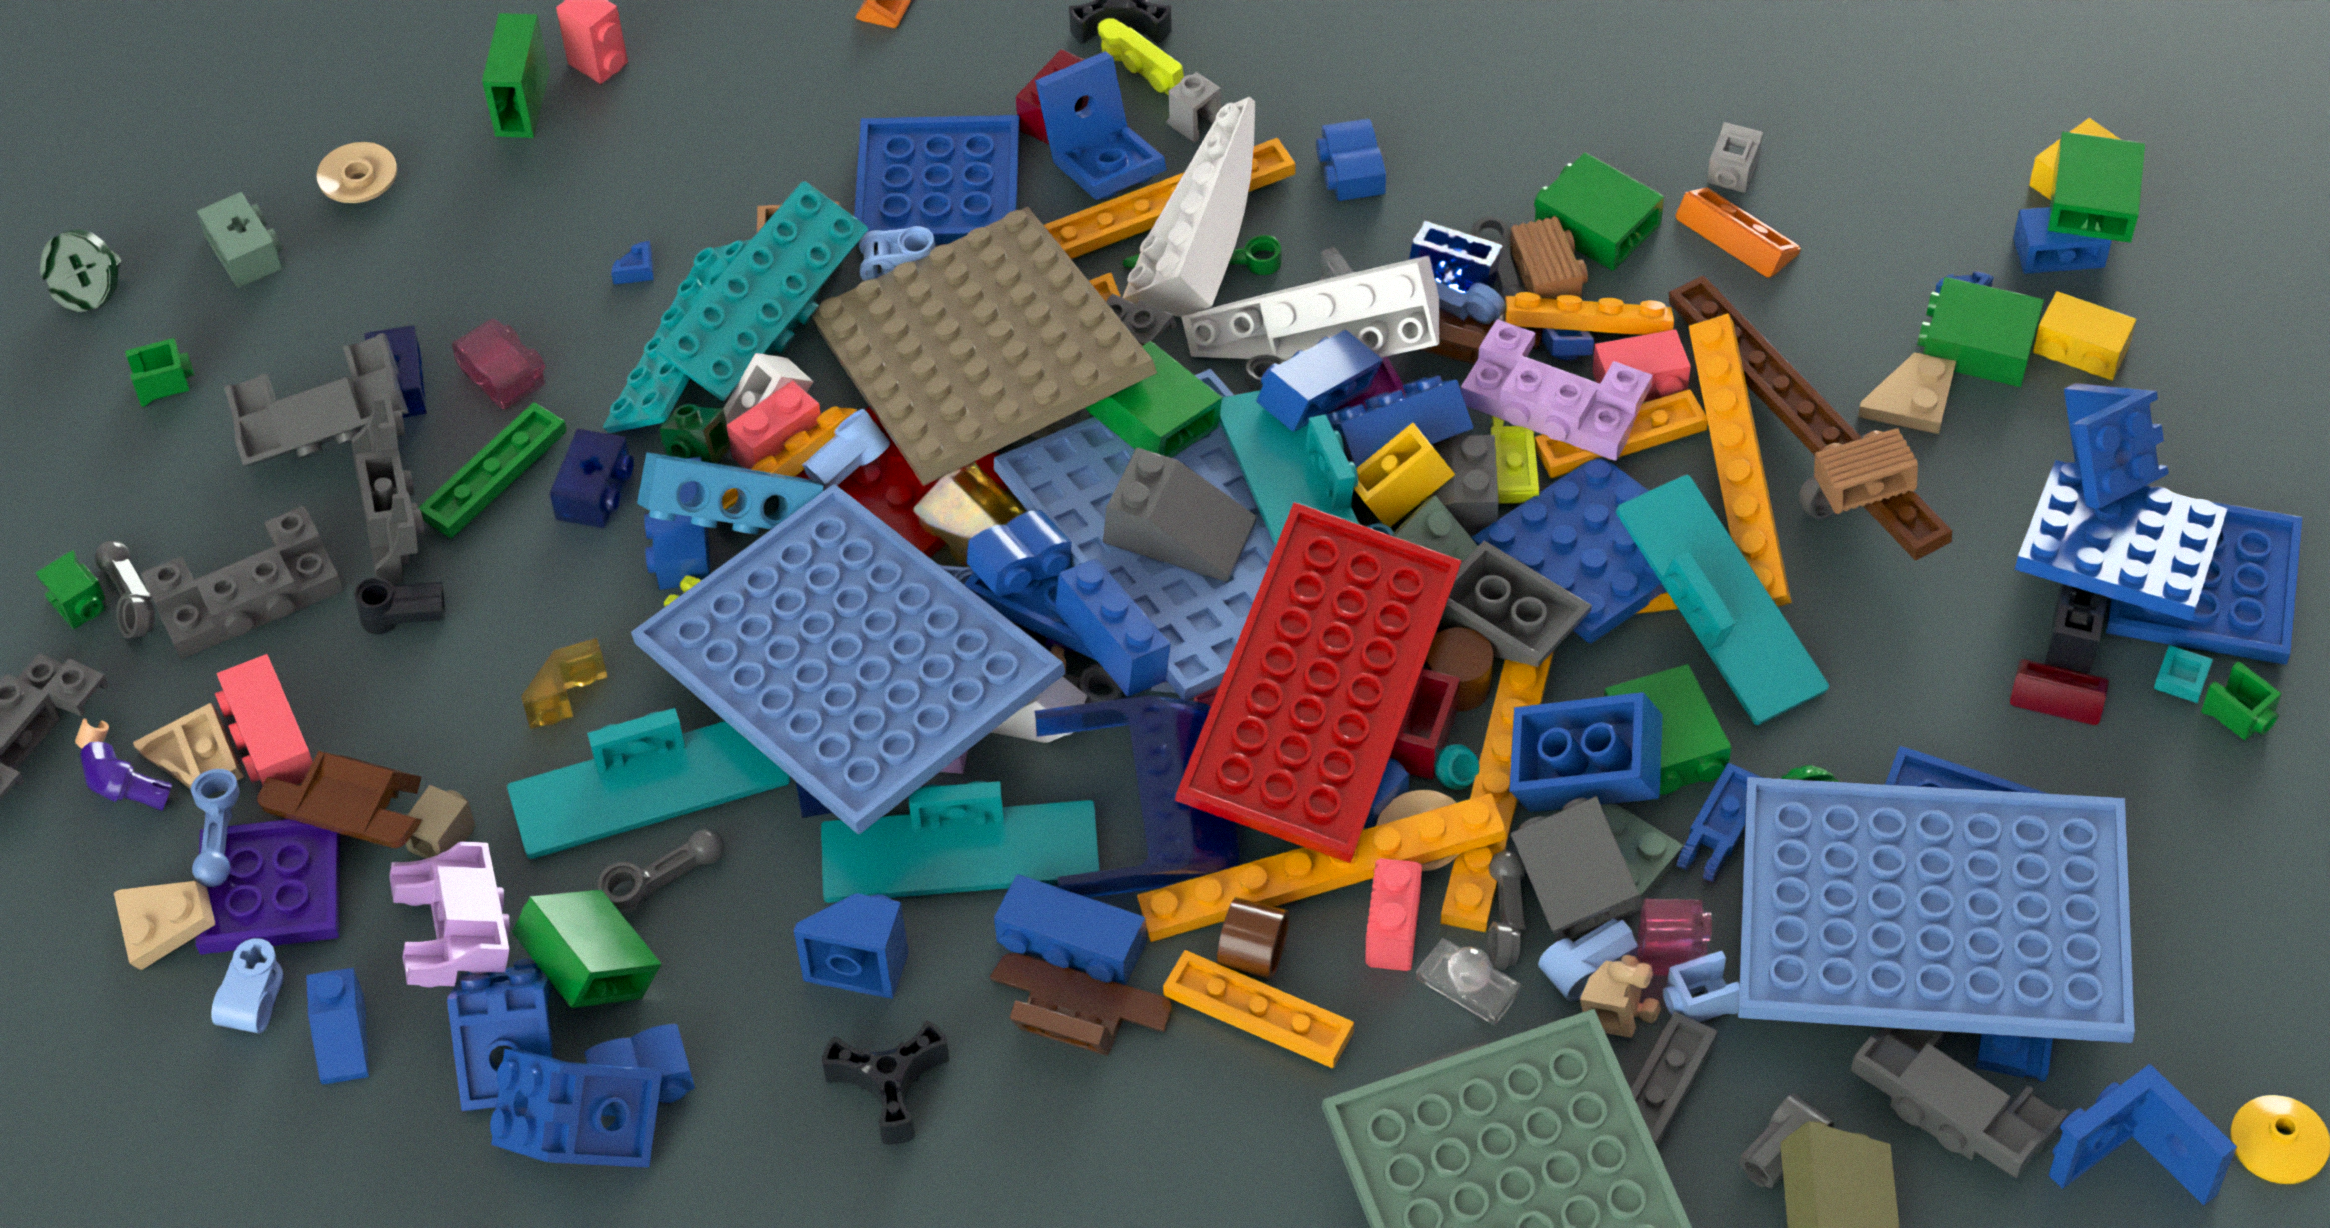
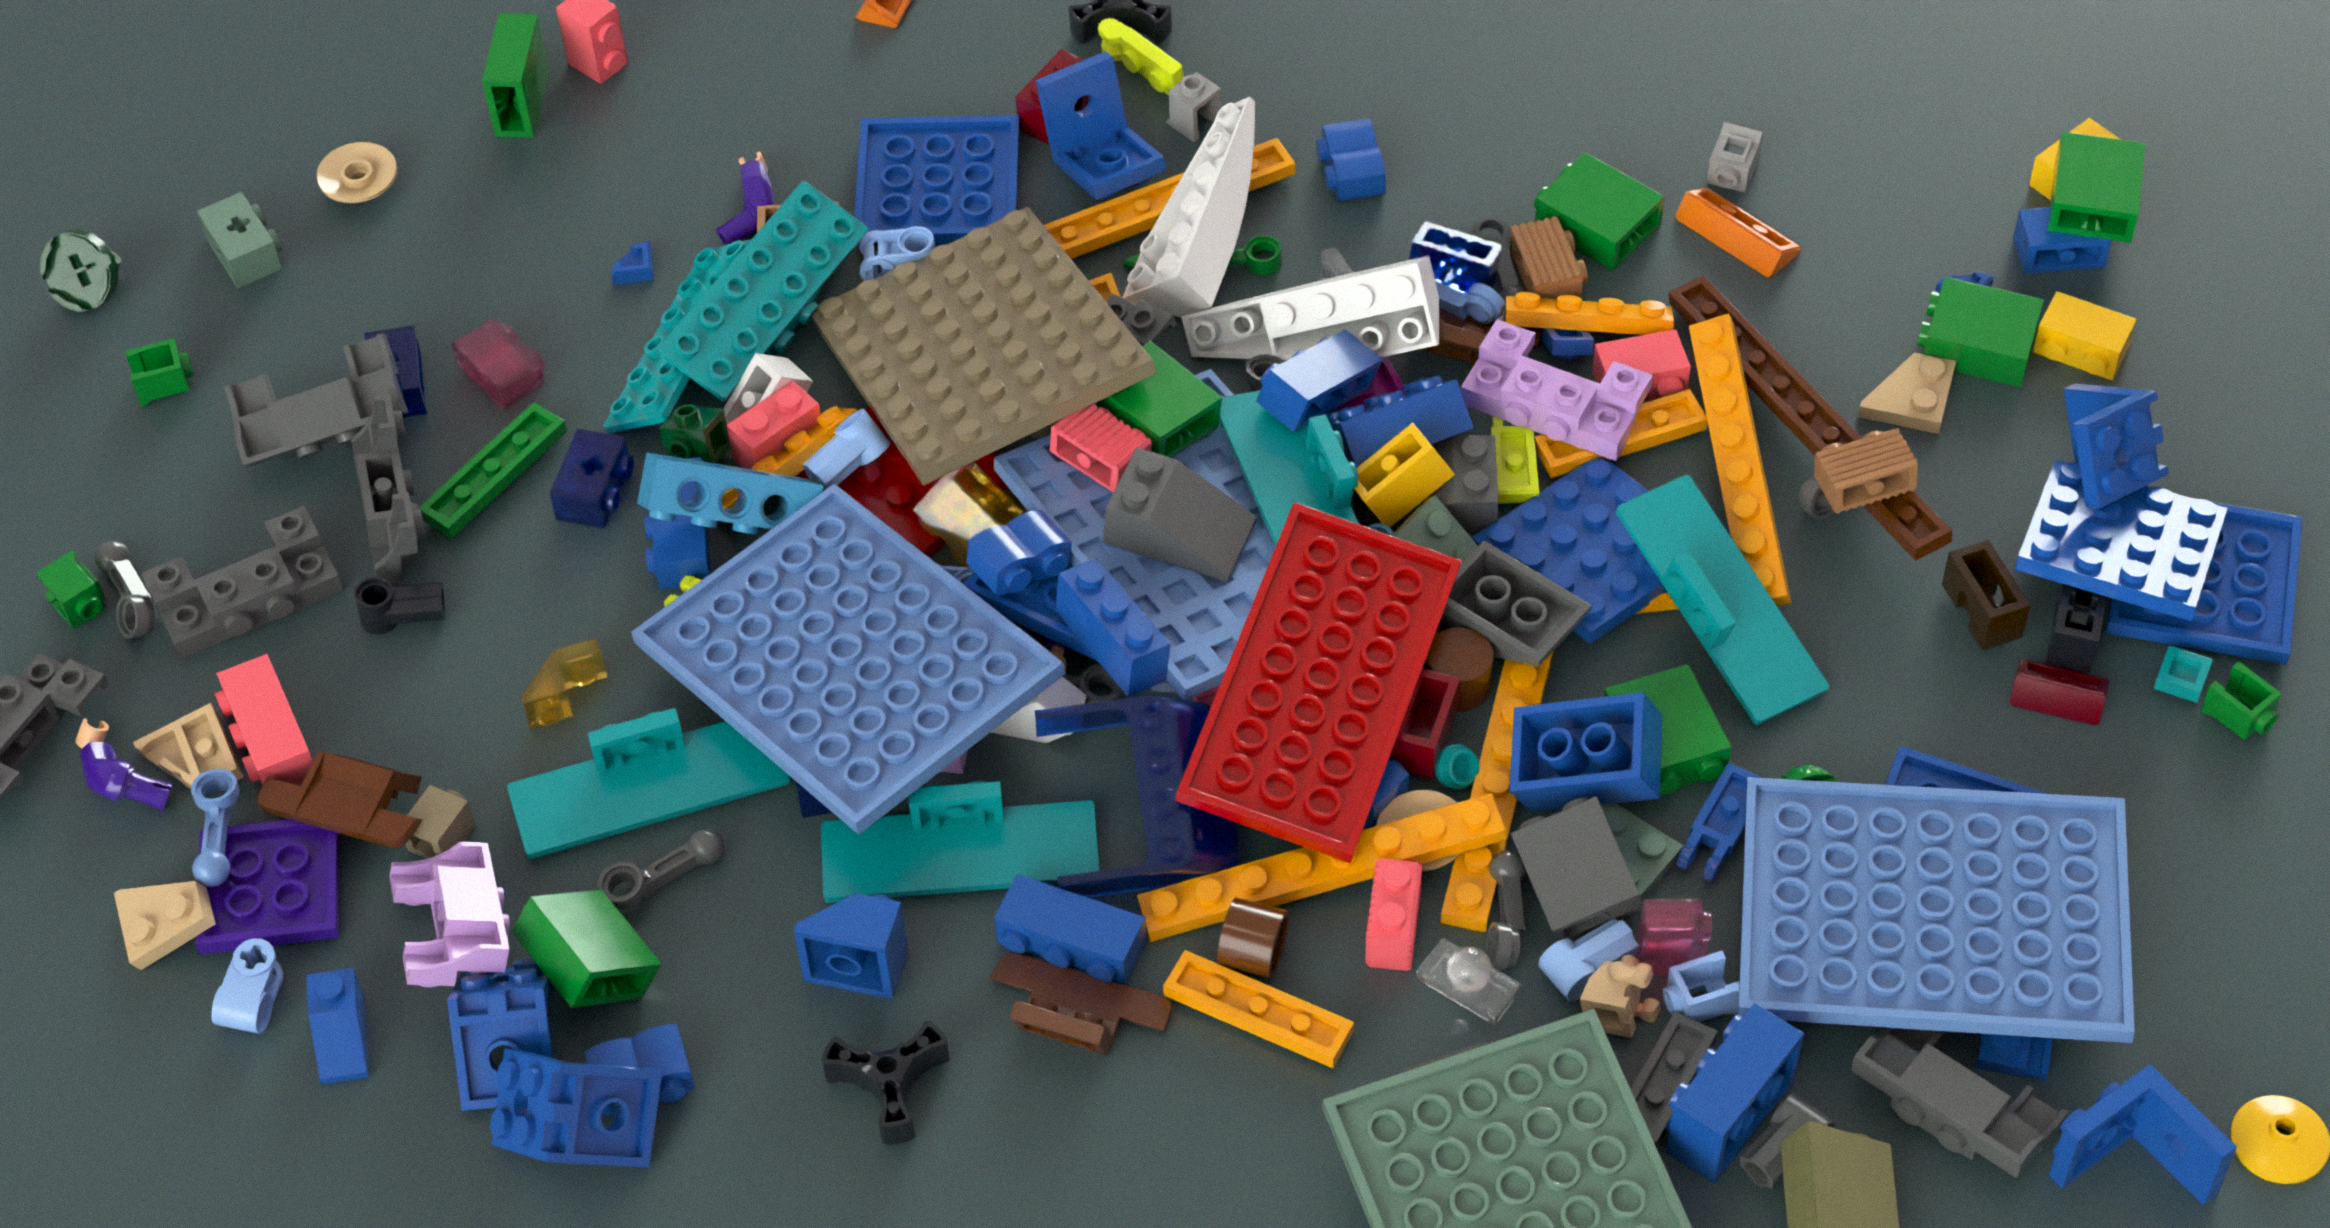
(756, 192): none -> dark purple arm
(1097, 444): none -> coral brick
(1733, 1092): none -> blue brick
(1971, 582): none -> dark brown brick

